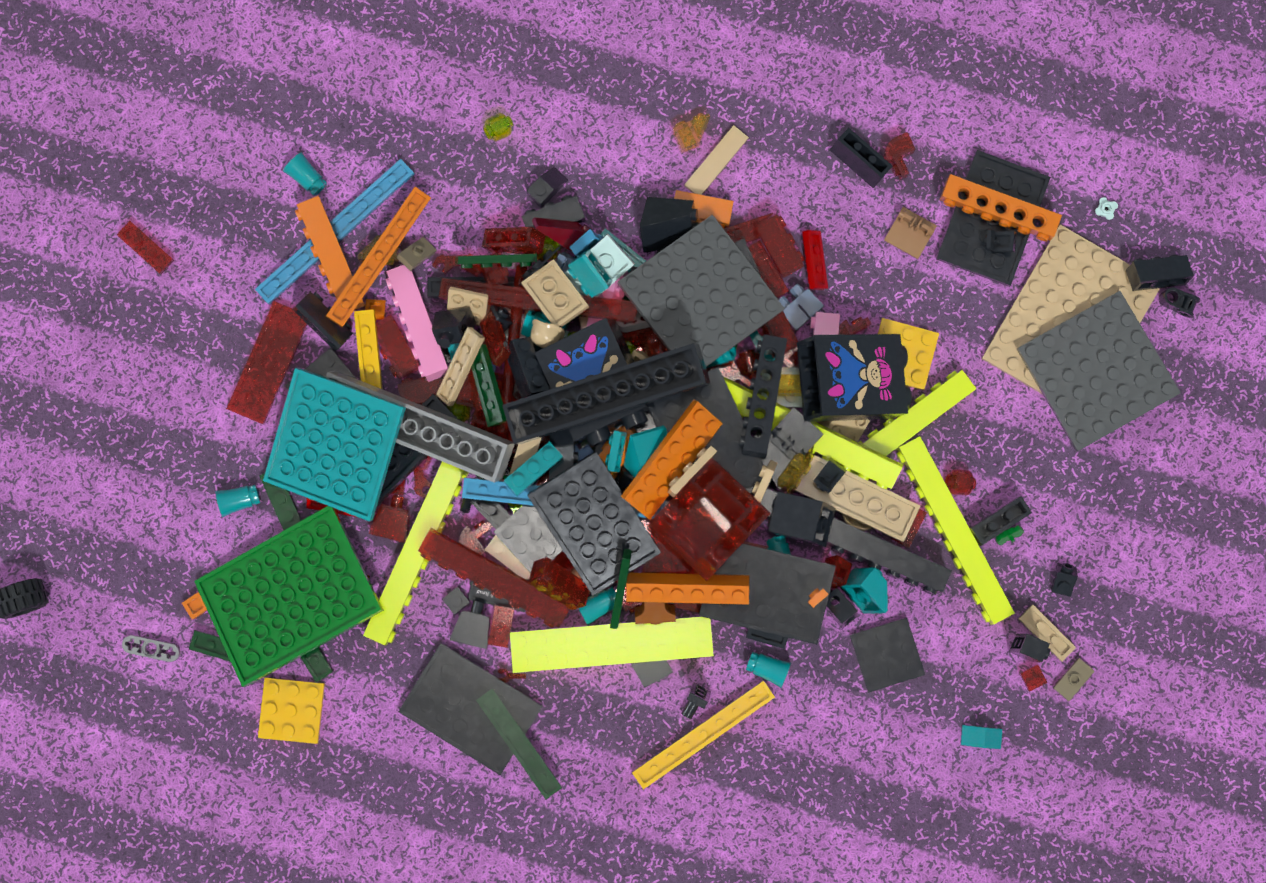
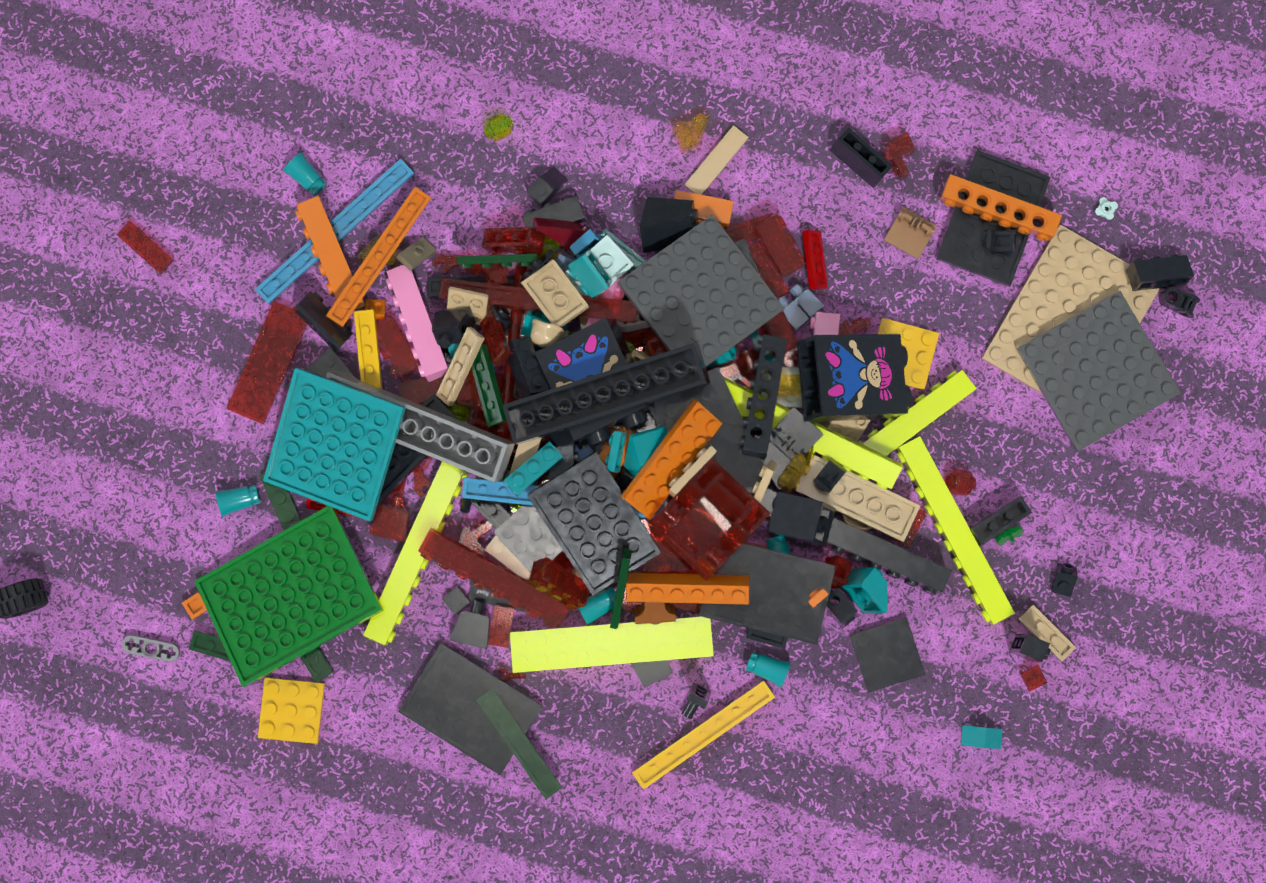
(1073, 679): dark tan plate -> none

